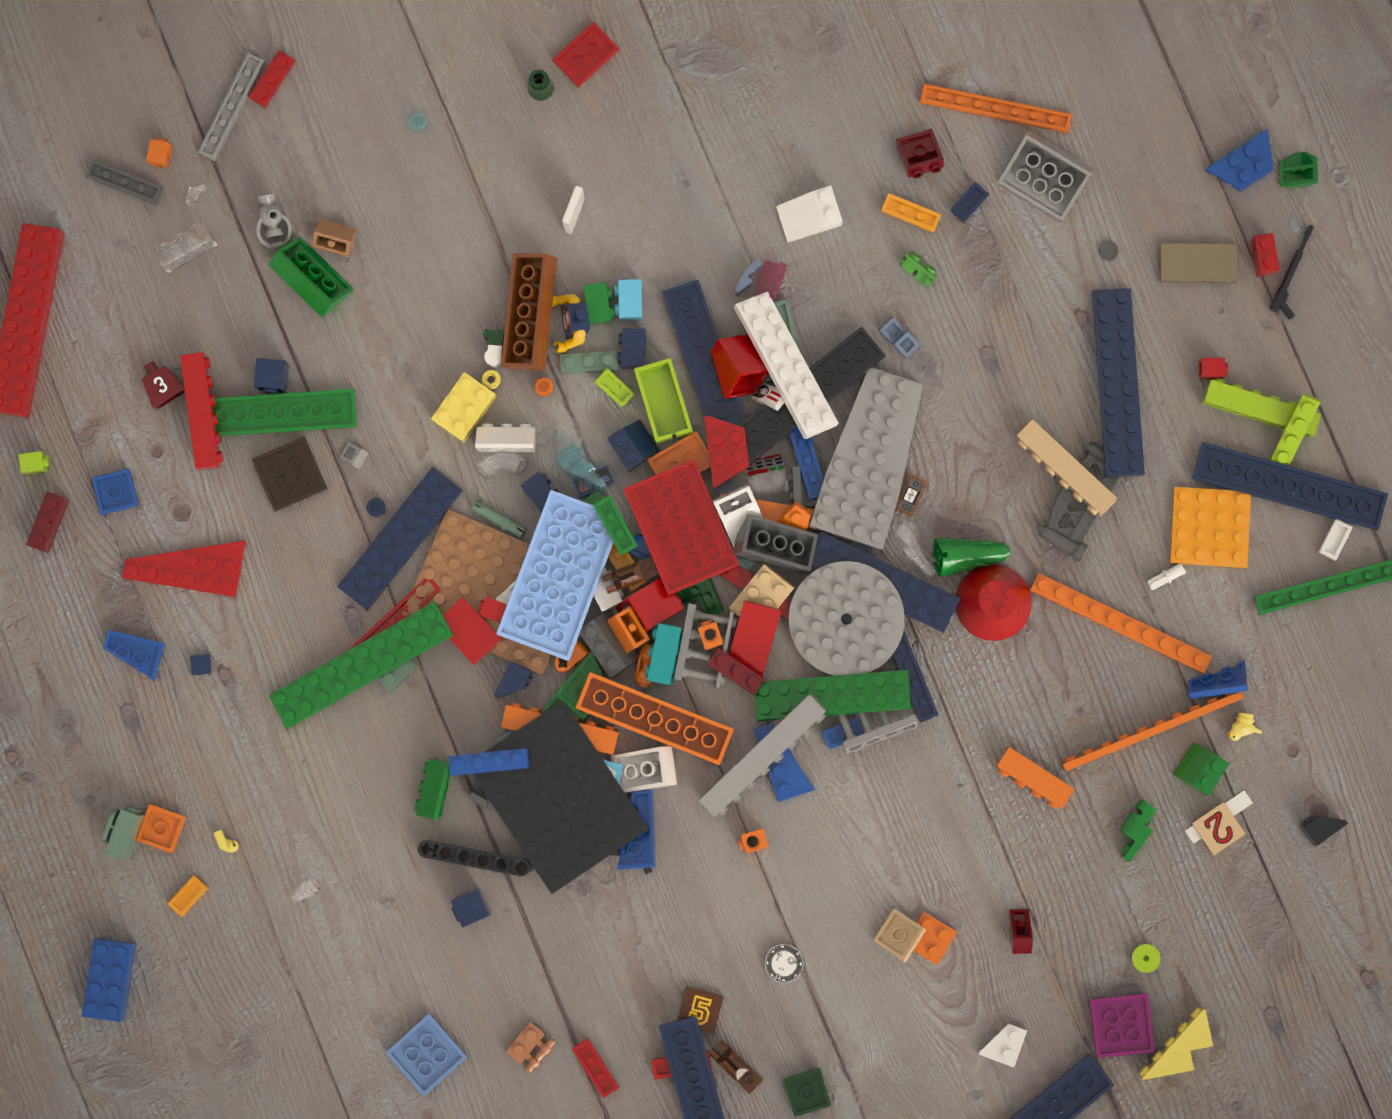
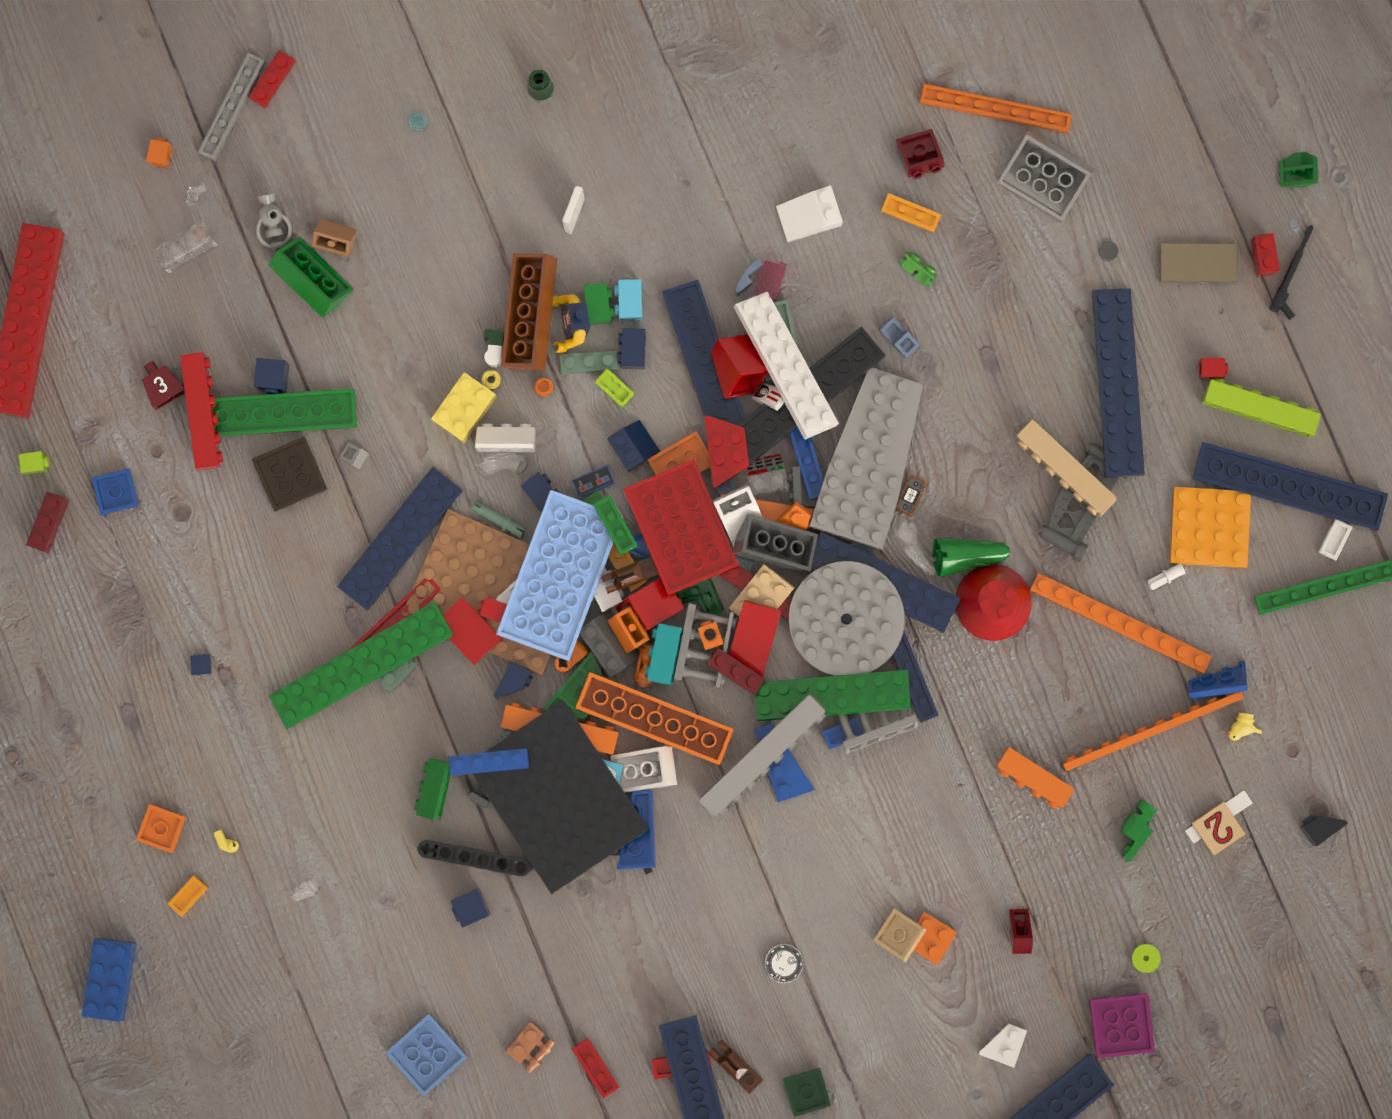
(122, 832): sand green brick -> none
(124, 182): dark grey plate -> none
(136, 651): blue wing -> none
(201, 569): red wing -> none
(376, 507): dark blue plate -> none
(577, 468): clear light blue slope -> none
(585, 54): red tile -> none
(663, 401): lime piece -> none
(704, 1006): reddish brown tile -> none
(762, 843): orange brick -> none
(969, 202): dark blue plate -> none
(1177, 1055): light yellow slope -> none
(1201, 769): green slope -> none
(1245, 163): blue wing -> none
(1295, 429): lime plate -> none

